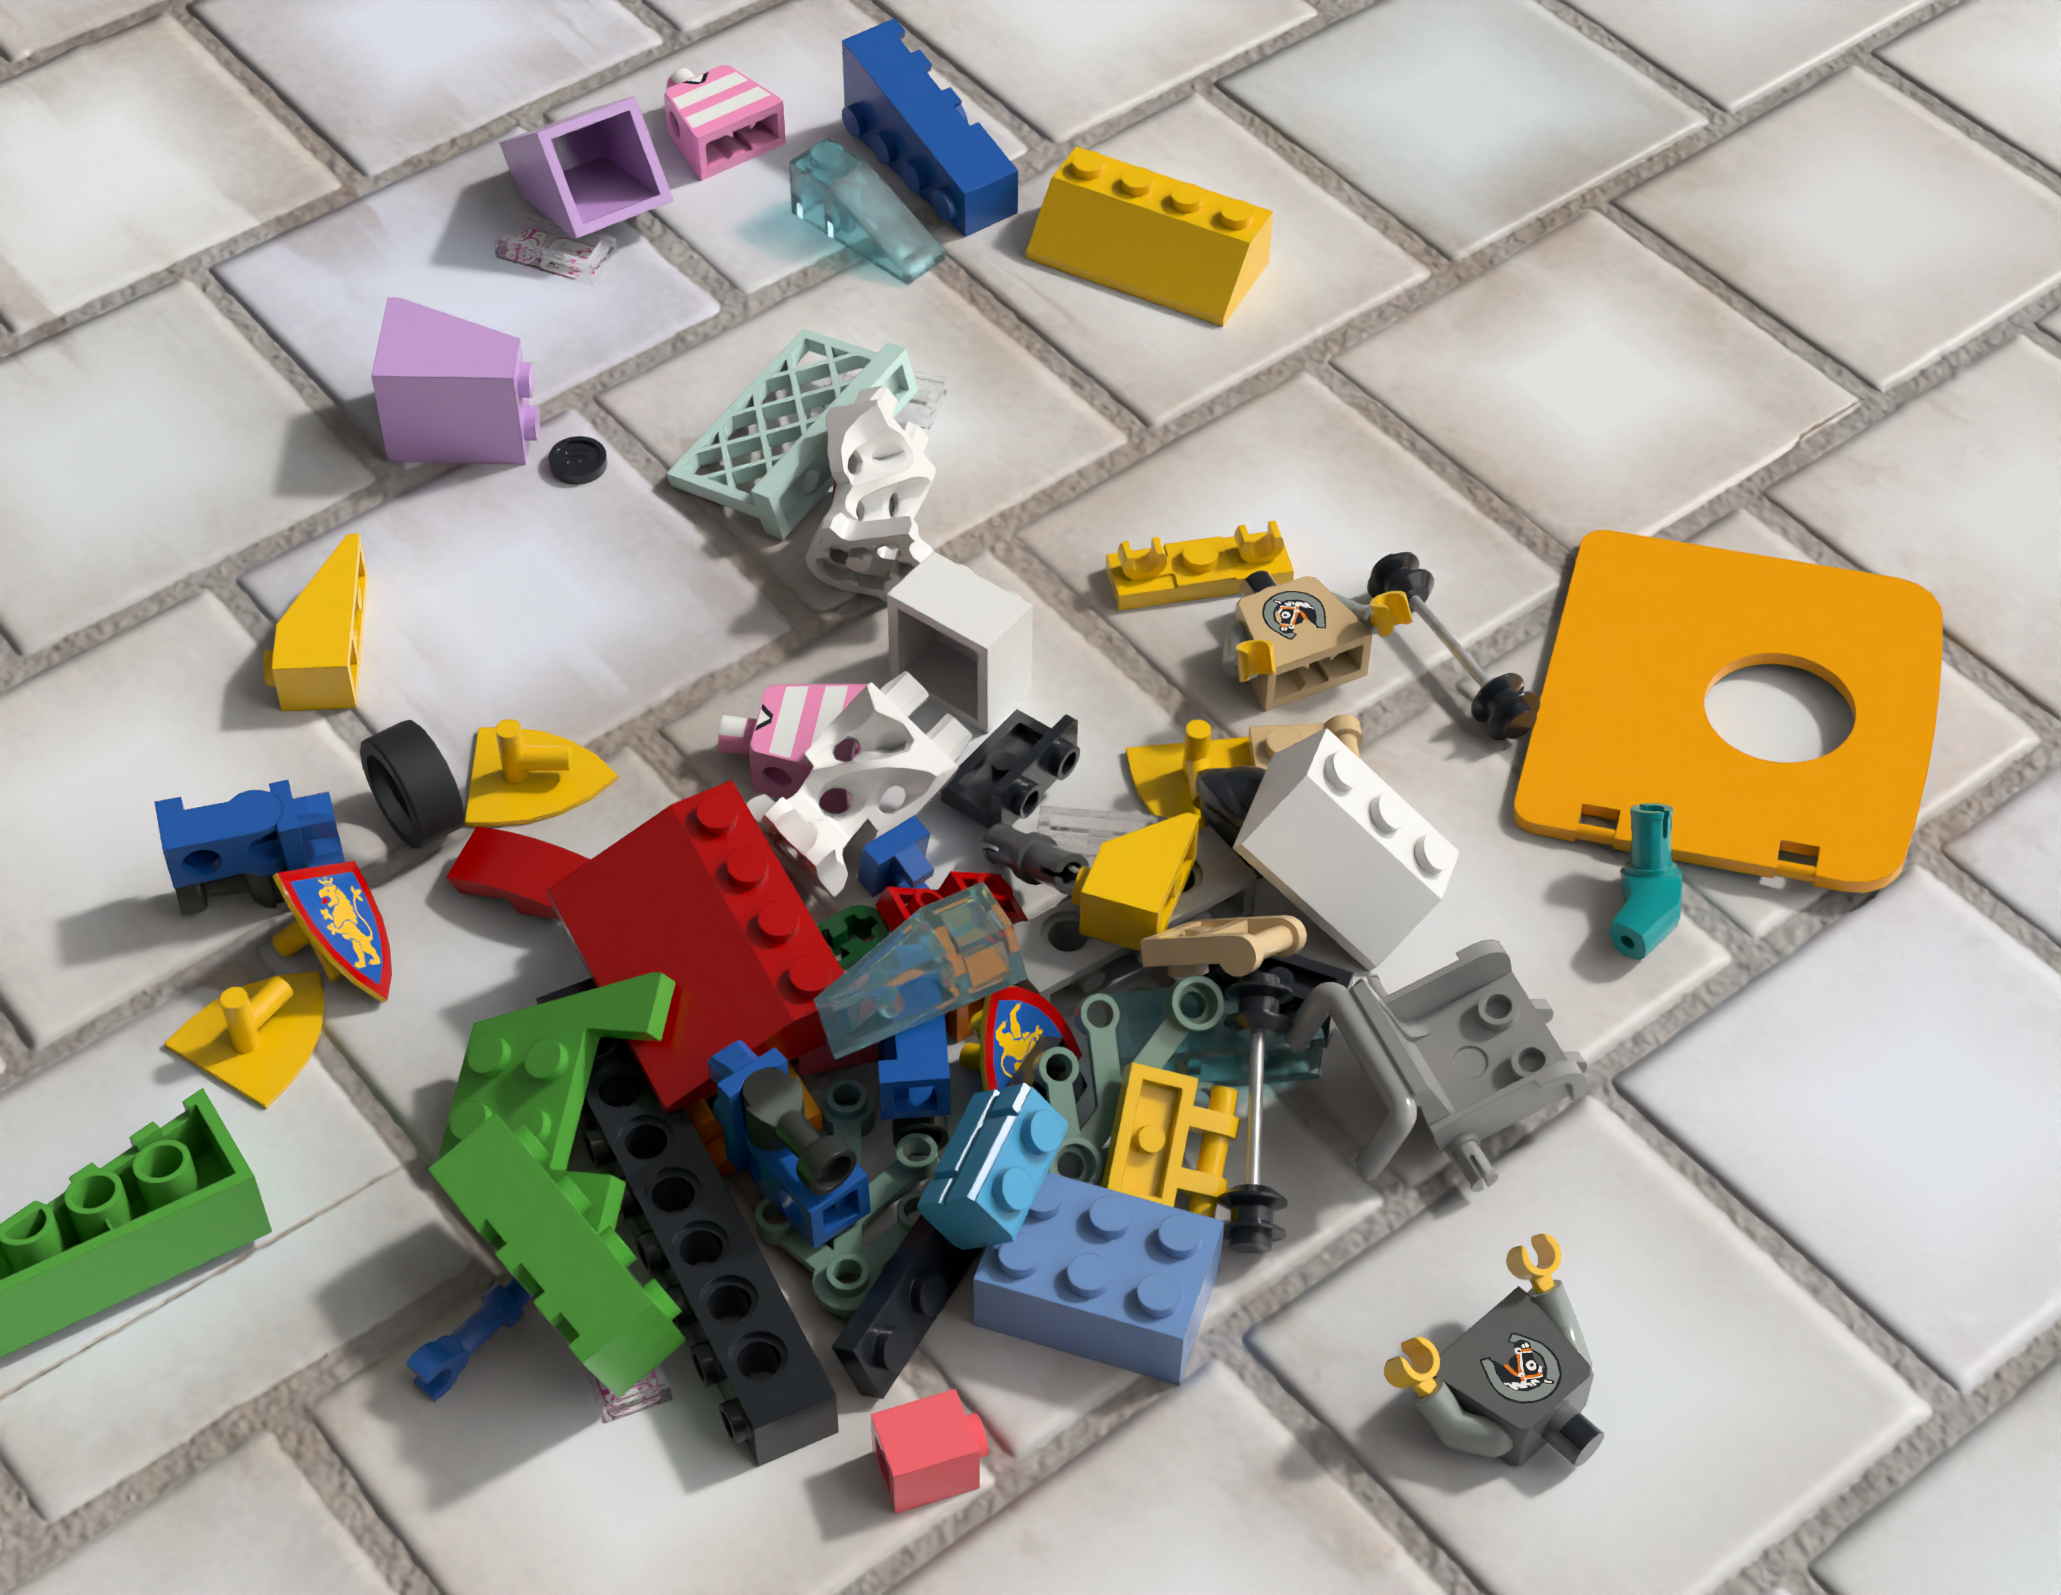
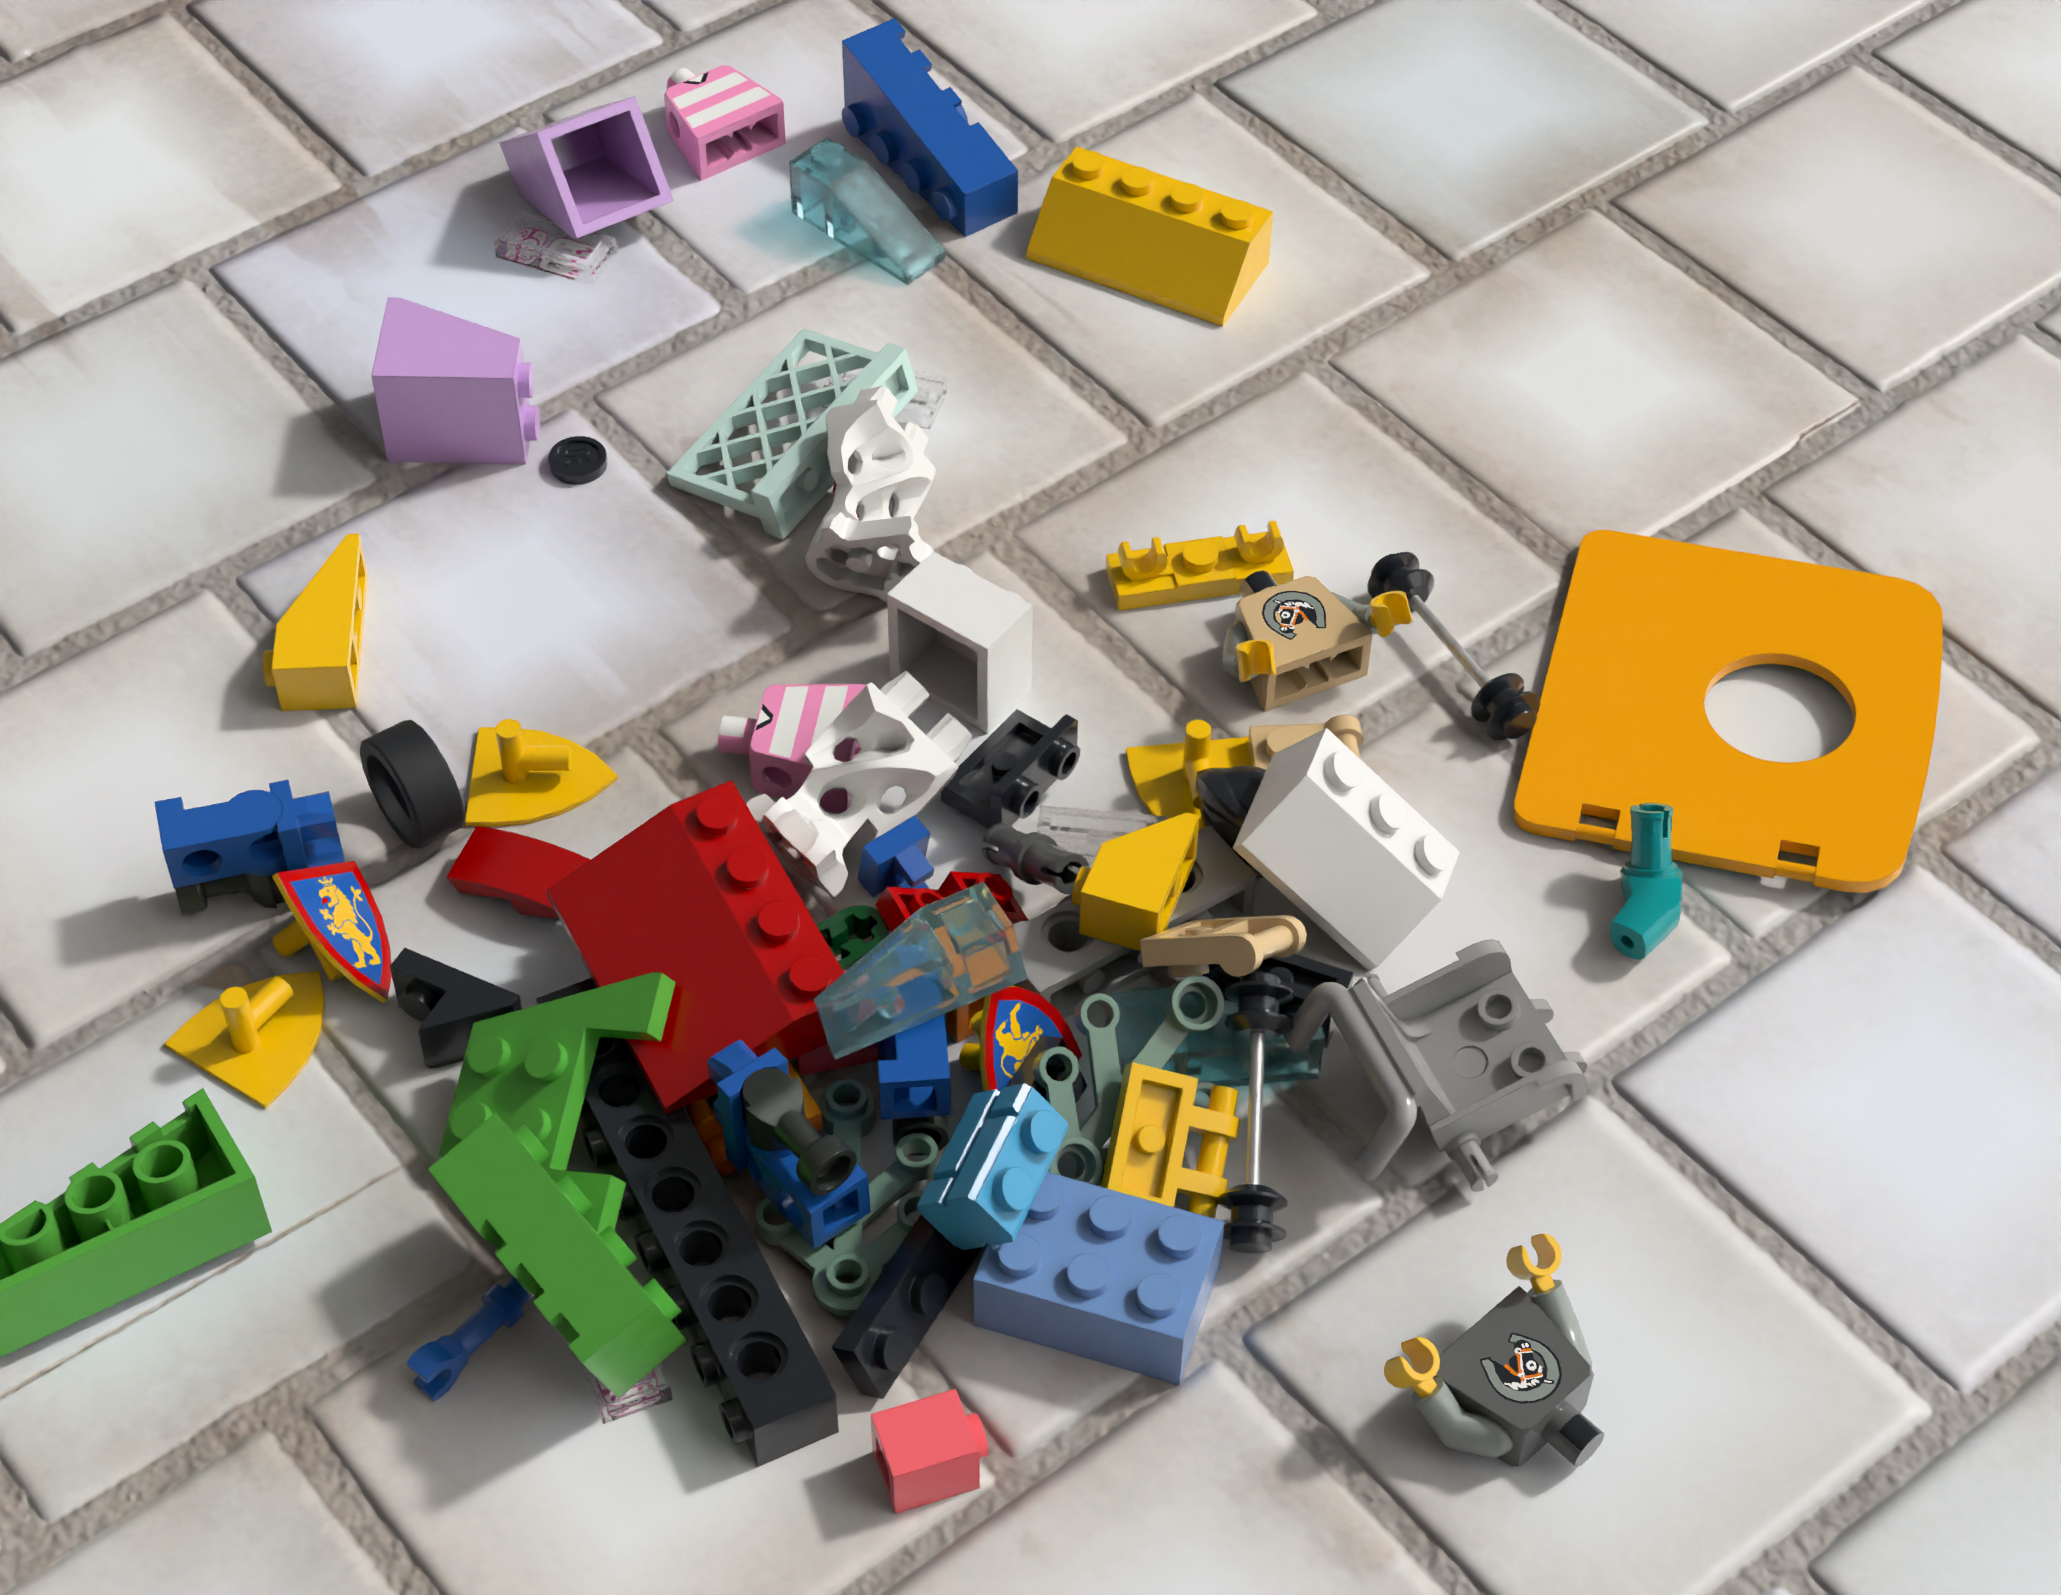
(446, 1004): none -> black slope

